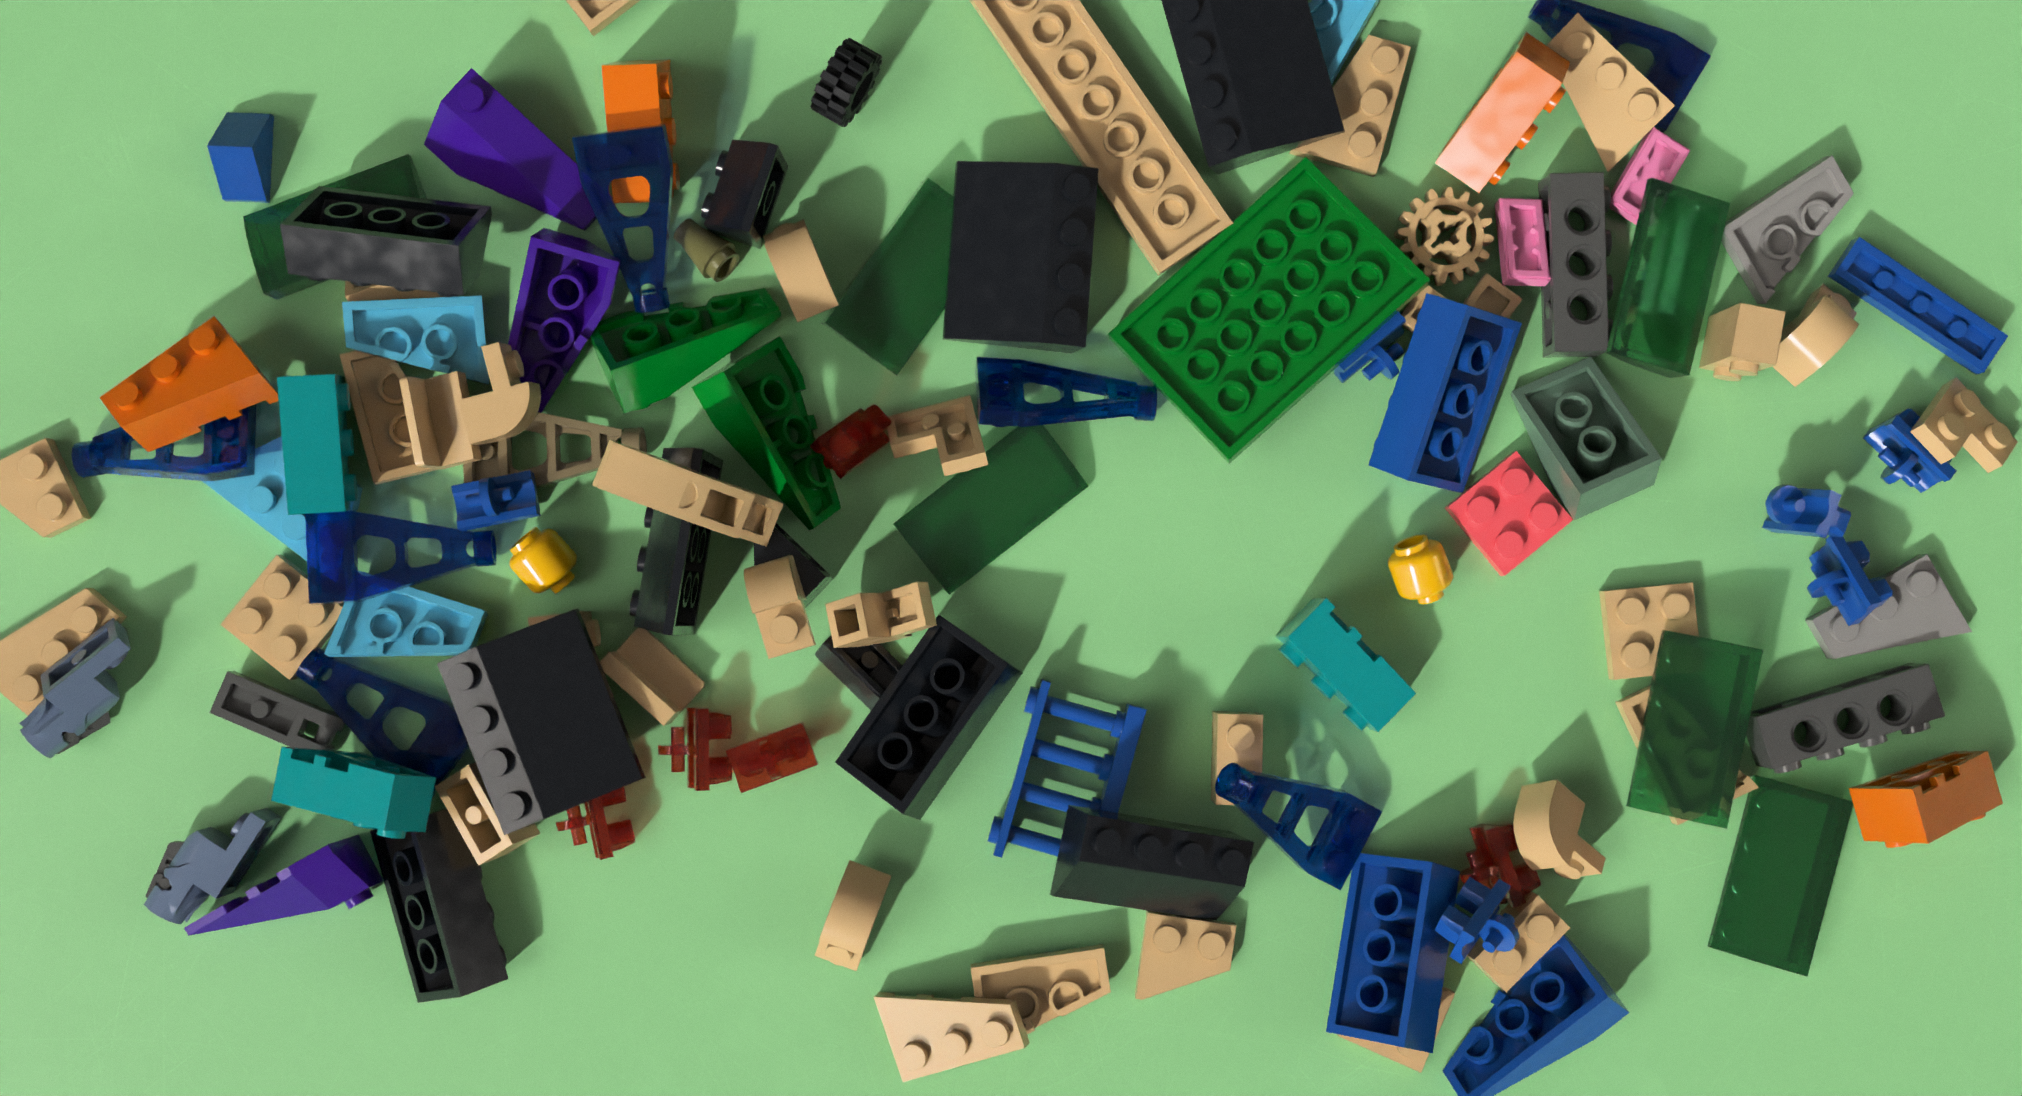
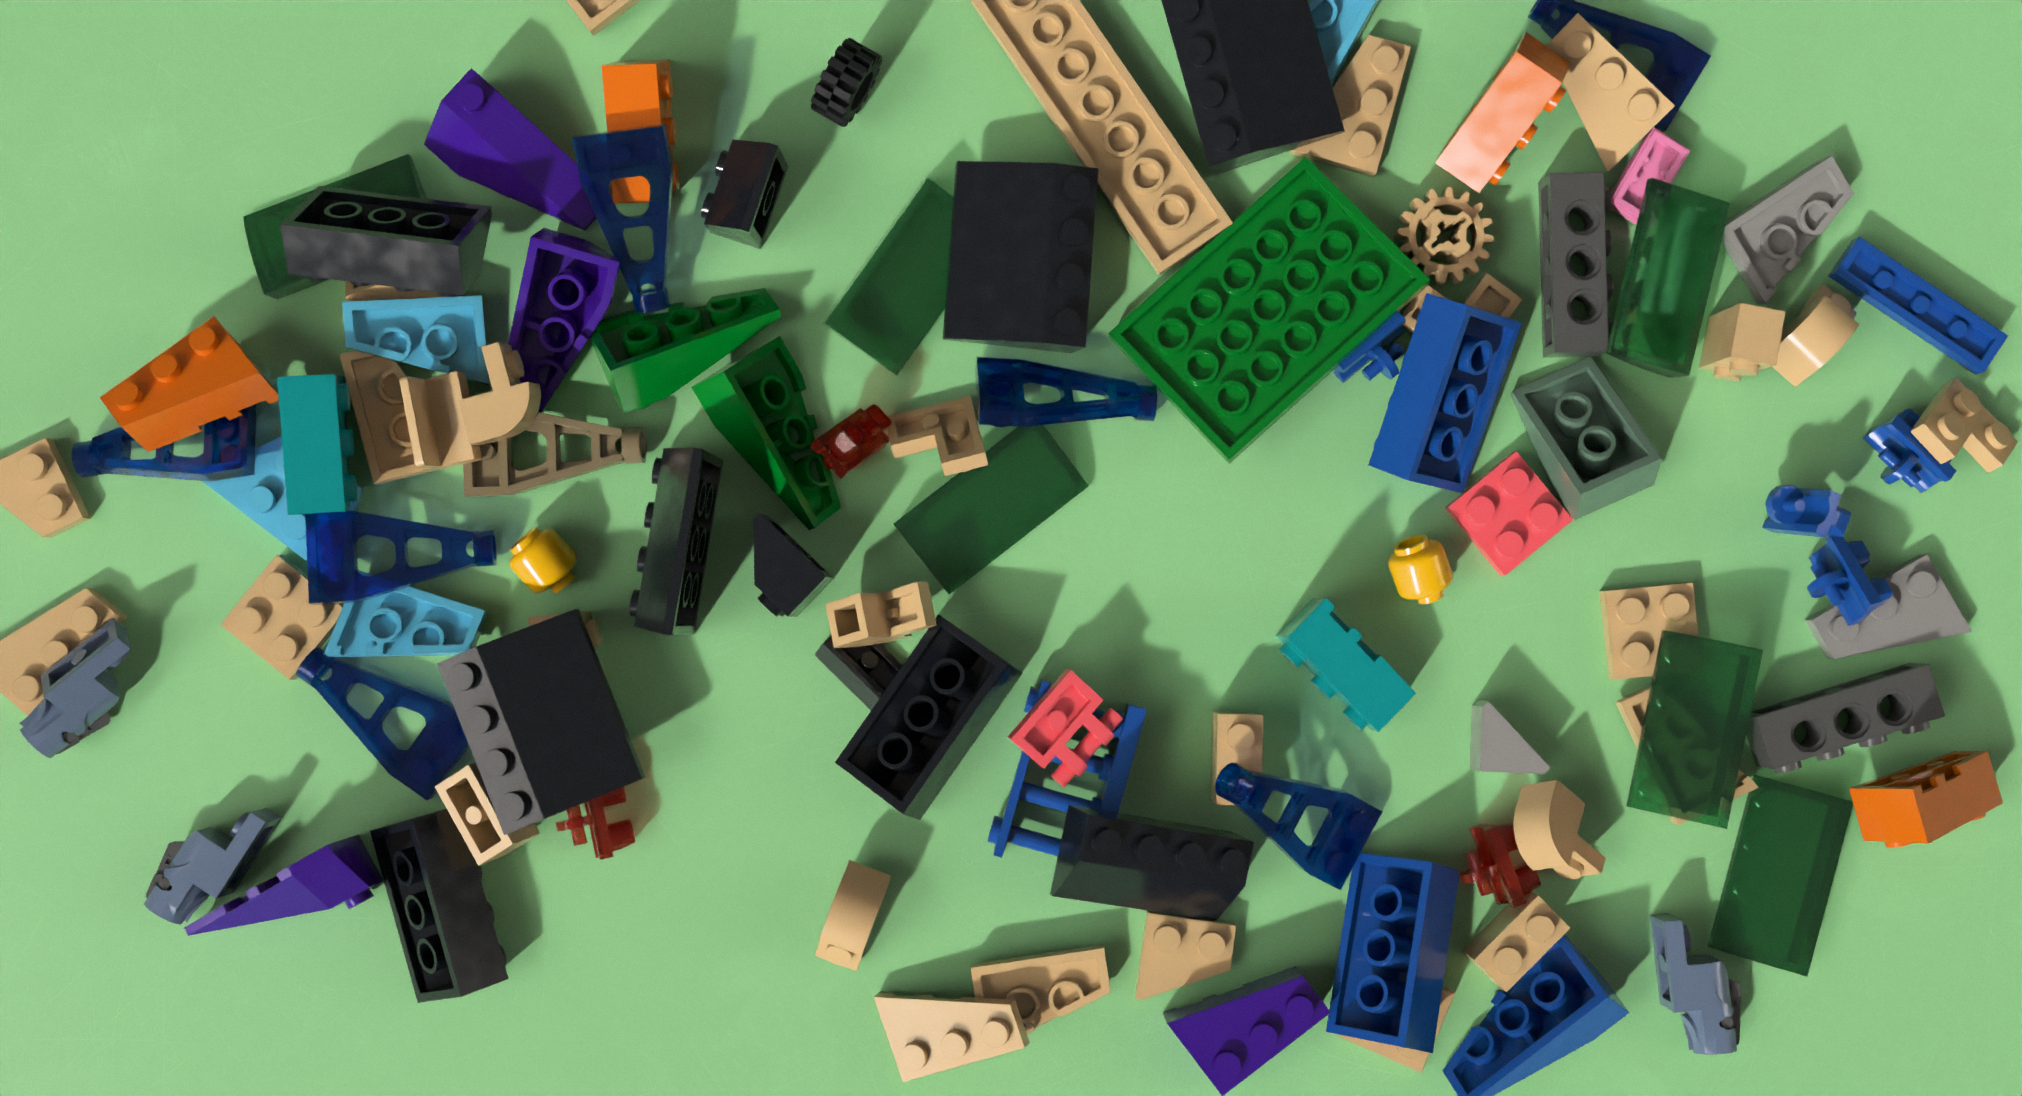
(243, 156): blue slope -> none
(274, 713): dark grey plate -> none
(355, 789): teal wedge -> none
(496, 500): blue hips -> none
(652, 675): tan panel -> none
(687, 494): tan slope -> none
(700, 767): clear red hips -> none
(708, 251): olive cone -> none
(772, 757): clear red hips -> none
(778, 604): tan brick -> none
(799, 270): tan brick -> none
(1056, 719): none -> coral plate
(1246, 1026): none -> dark purple wedge
(1463, 931): blue hips -> none
(1498, 746): none -> light grey slope
(1522, 242): bright pink plate -> none
(1696, 987): none -> sand blue plate

